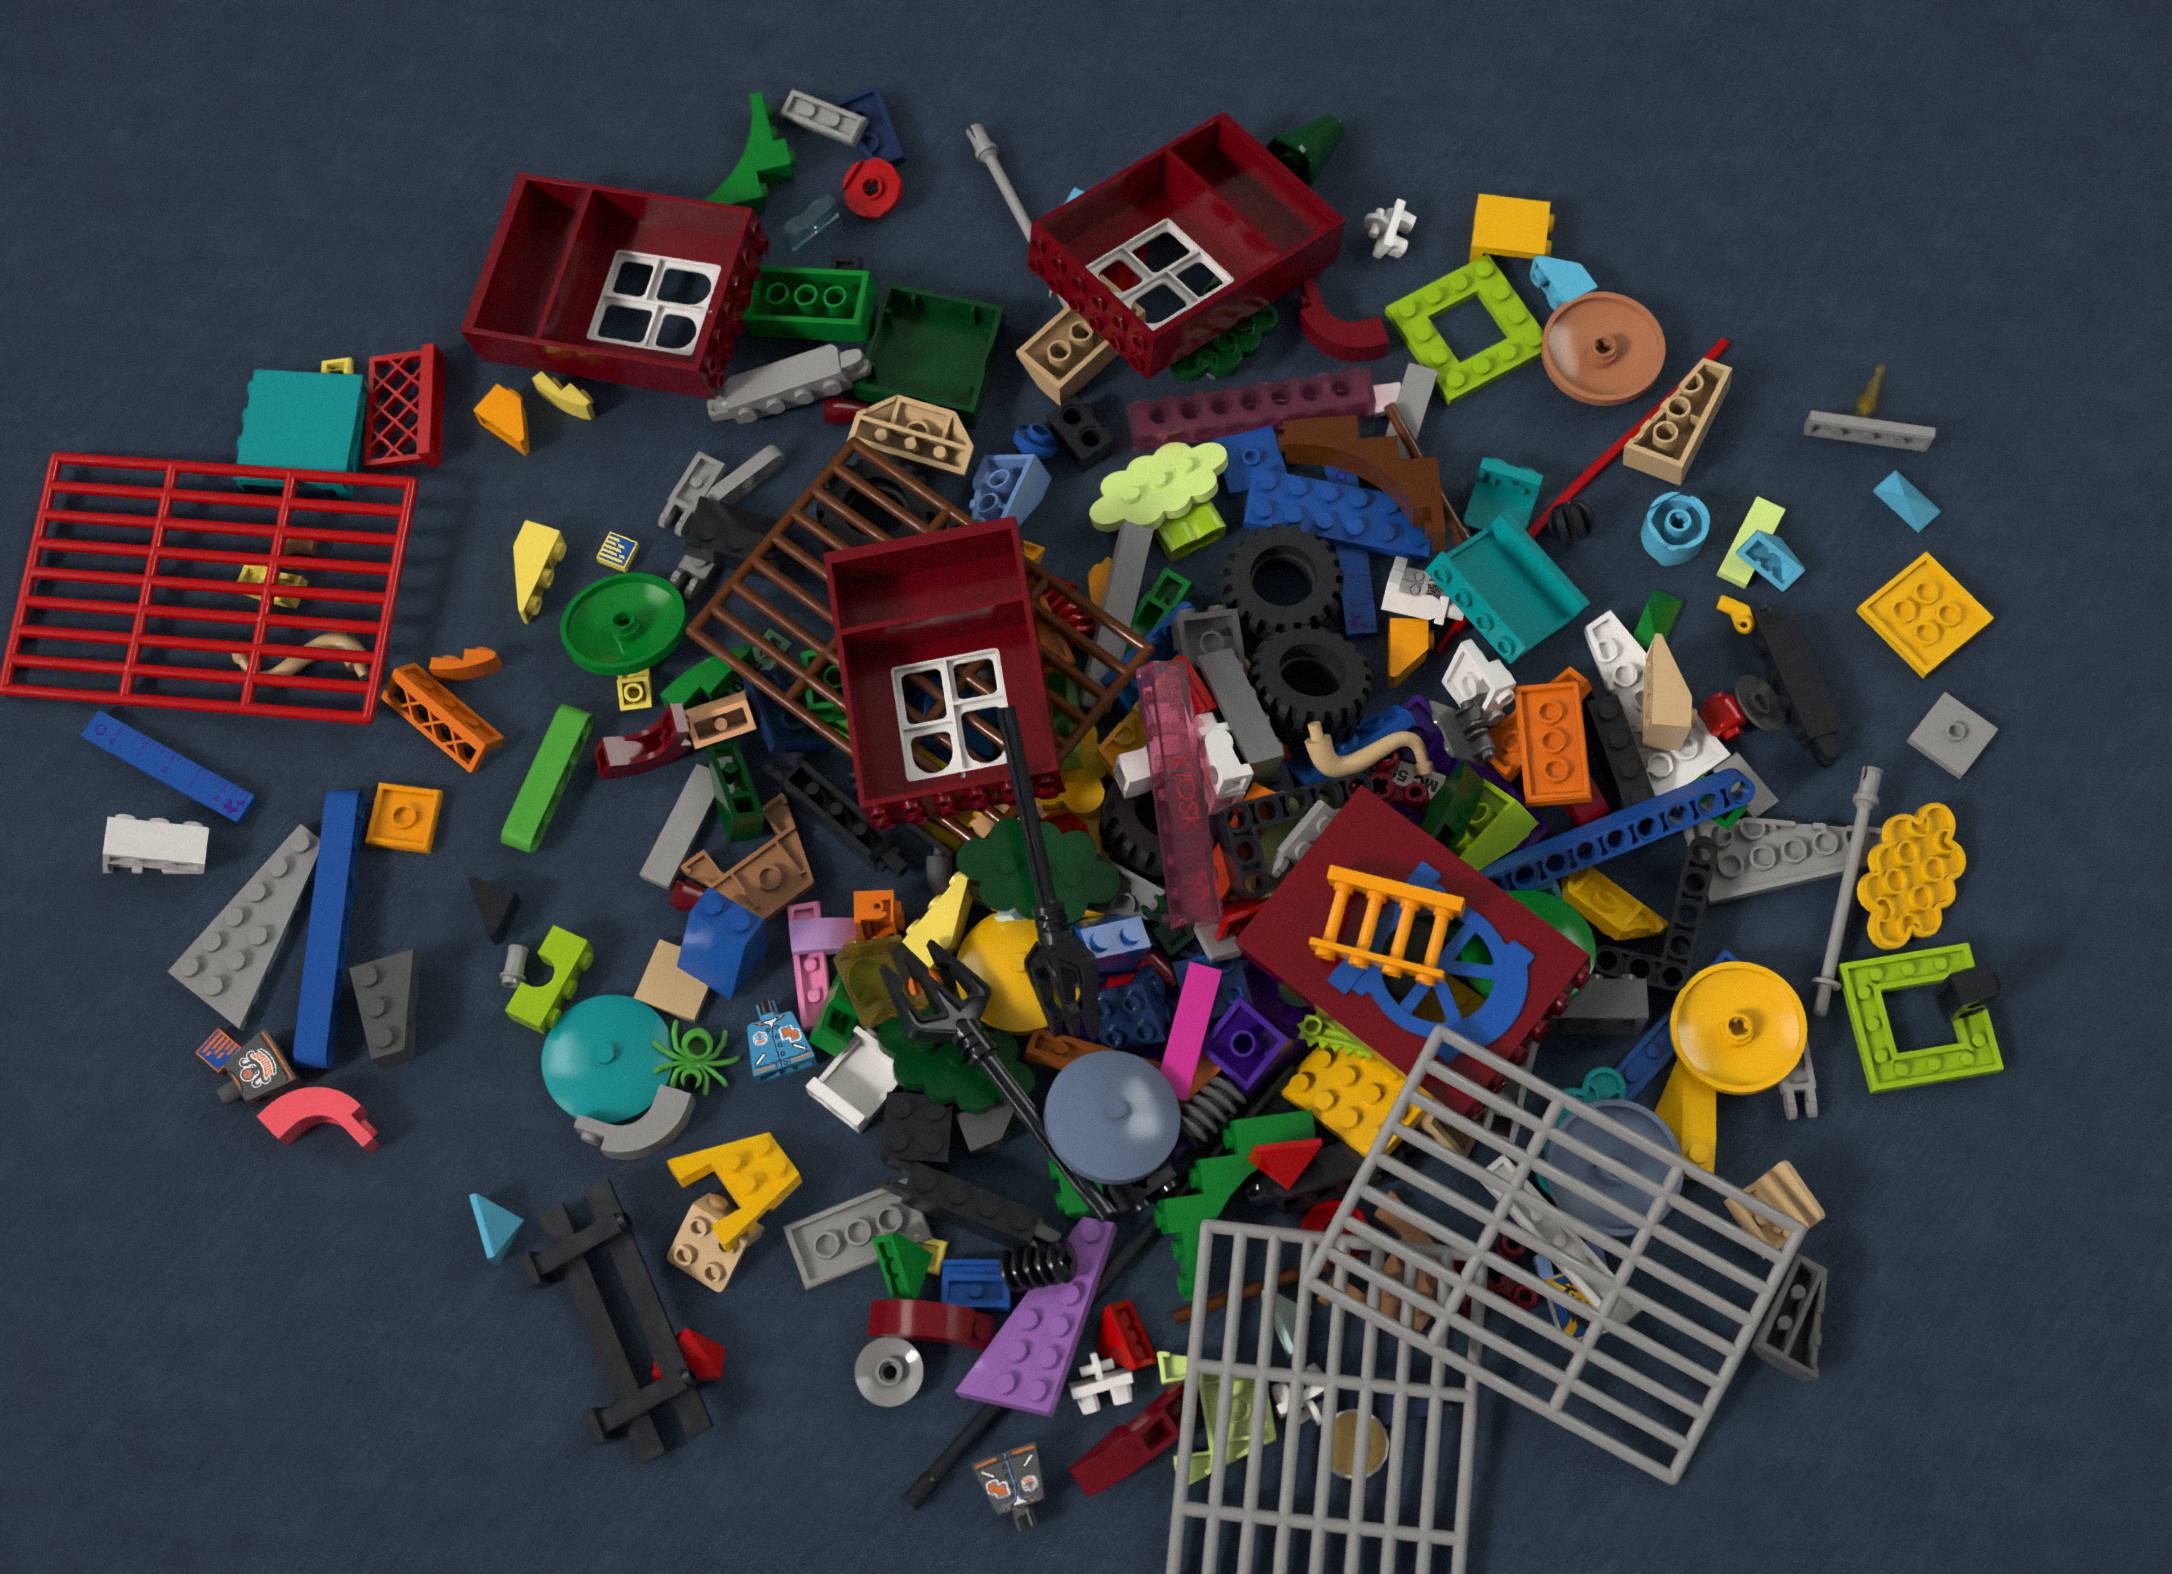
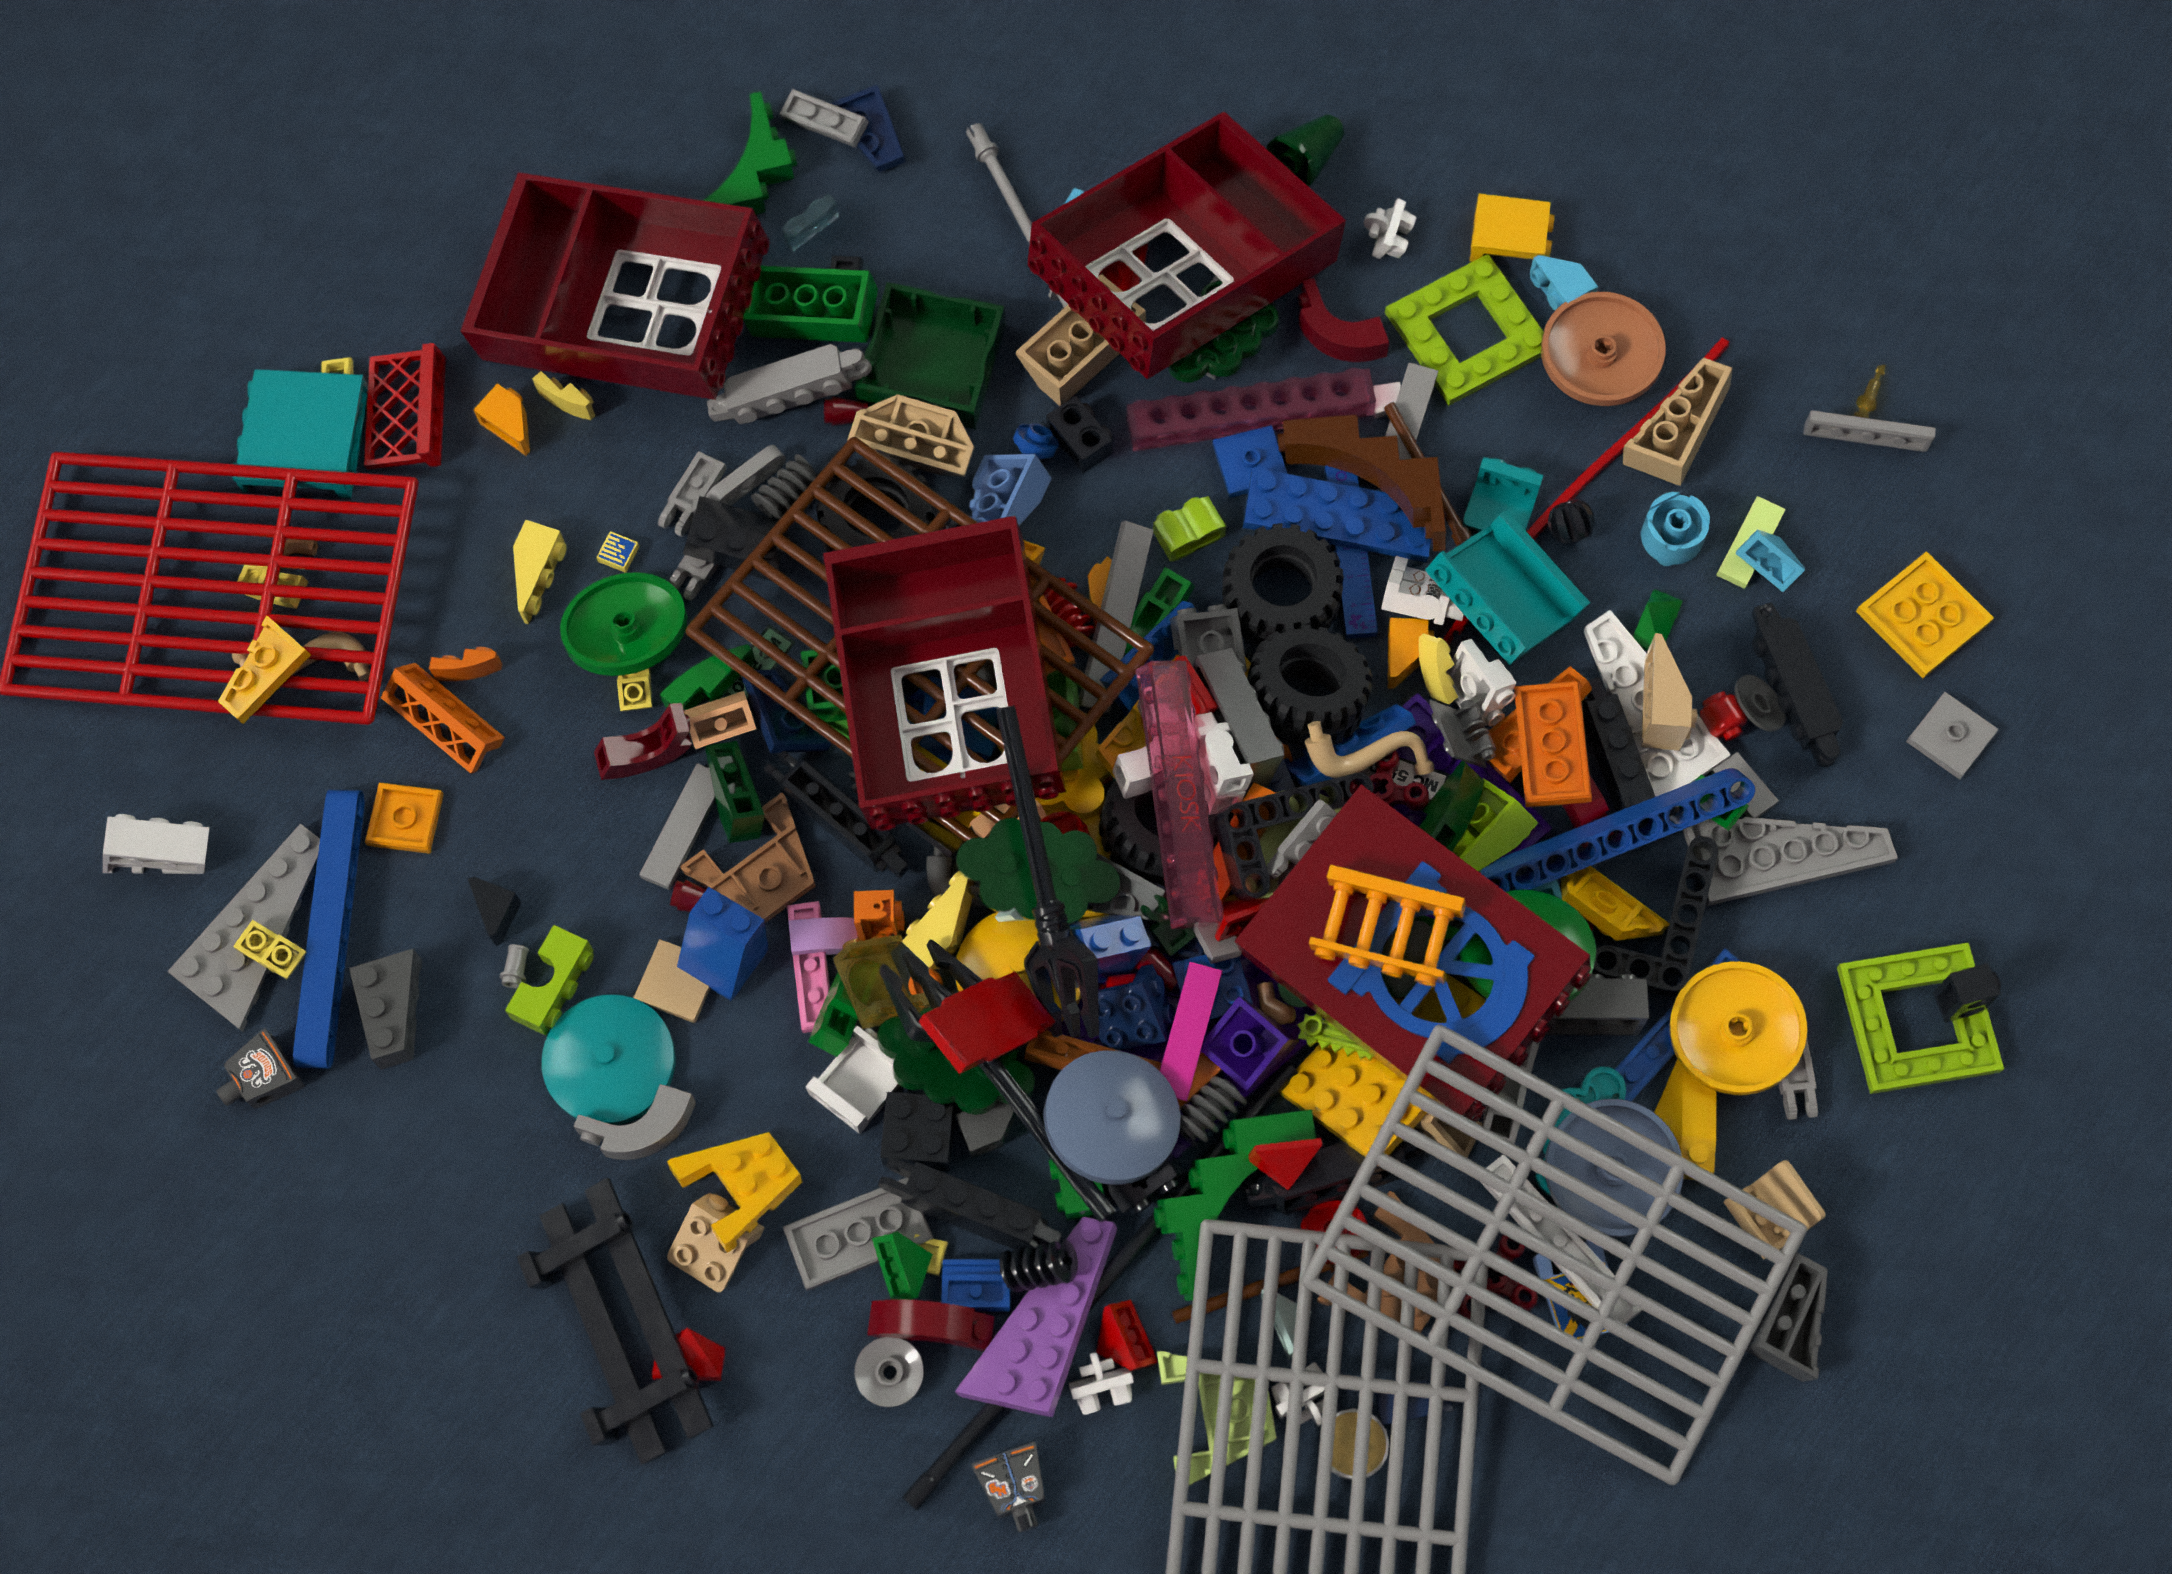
(169, 767): blue tile -> none
(218, 1050): tile -> none
(267, 667): none -> yellow wing
(269, 949): none -> light yellow slope
(311, 1106): coral arch -> none
(496, 1227): medium azure slope -> none
(547, 779): bright green beam -> none
(694, 1057): bright green animal -> none
(777, 1044): dark azure torso -> none
(784, 487): none -> dark grey piece
(879, 204): red plate -> none
(986, 1021): none -> red piece
(1131, 1445): dark red slope -> none
(1159, 486): yellowish green plate -> none
(1273, 1007): none -> medium nougat arm
(1434, 663): none -> light yellow slope
(1739, 612): yellow arm -> none
(1865, 801): light grey bar -> none
(1907, 501): medium azure slope -> none
(1911, 876): yellow plate -> none

